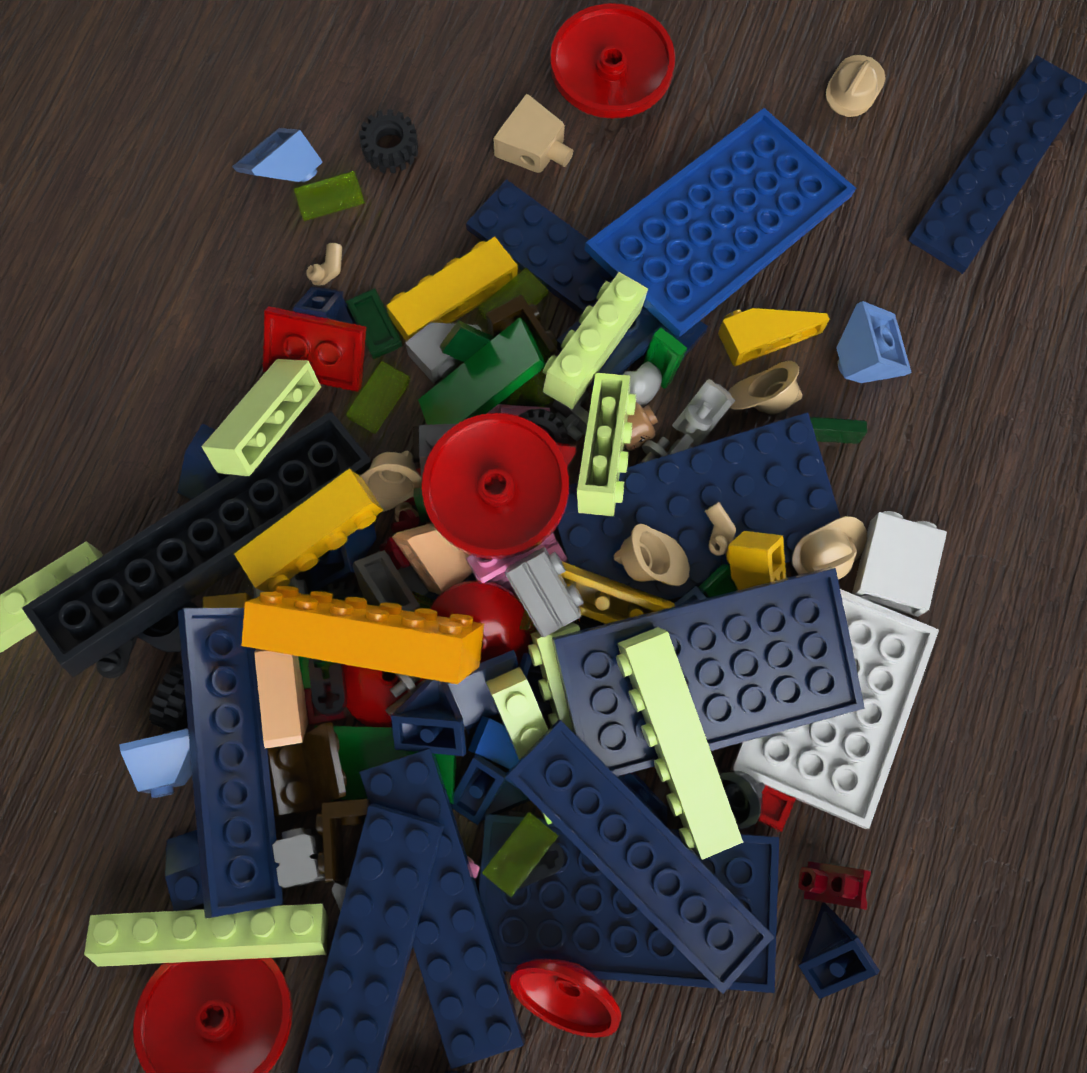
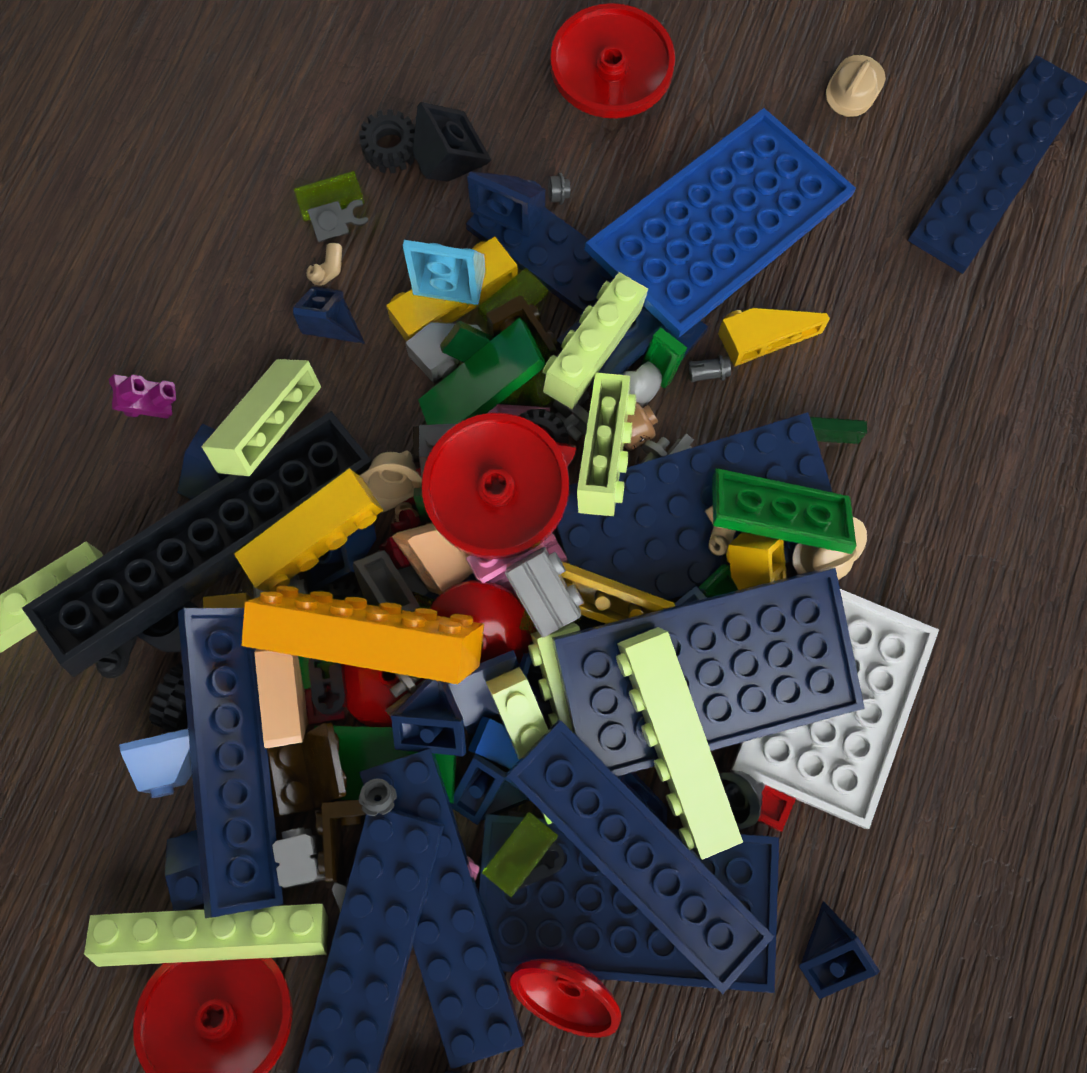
(144, 397): none -> magenta hips
(281, 156): medium blue slope -> none
(329, 345): red tile -> none
(331, 221): none -> dark grey plate
(374, 789): none -> dark grey plate
(378, 397): clear neon green tile -> none
(380, 332): dark green tile -> none
(445, 271): none -> medium azure slope
(446, 143): none -> black slope
(506, 200): none -> dark blue slope
(532, 137): tan torso -> none
(558, 188): none -> dark grey plate
(653, 556): tan piece -> none
(704, 411): light grey hips -> none
(710, 369): none -> dark grey pin
(768, 390): tan piece -> none
(783, 511): none -> green tile
(834, 884): dark red hips -> none
(872, 346): medium blue slope -> none
(900, 563): white brick -> none

